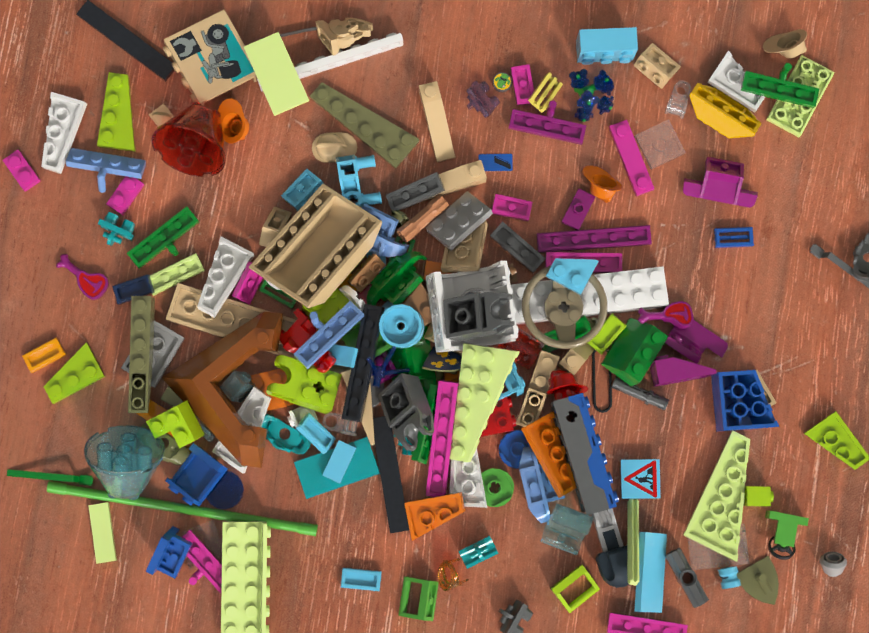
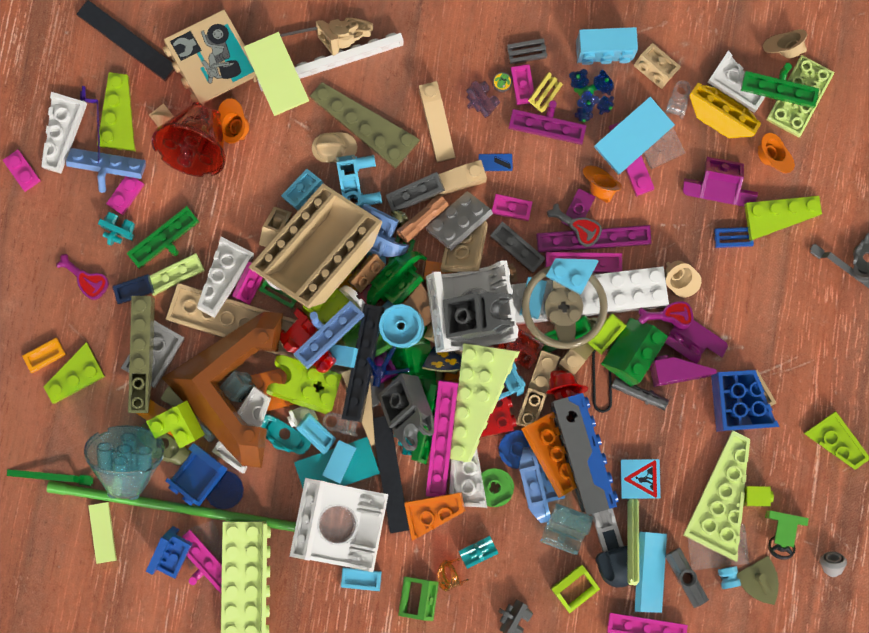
(83, 98): none -> dark purple piece
(338, 525): none -> white panel
(510, 47): none -> flat silver tile
(536, 298): none -> medium azure tile
(586, 229): none -> dark grey piece
(634, 135): none -> medium azure tile
(682, 278): none -> tan piece
(774, 215): none -> lime wing
(775, 154): none -> orange piece

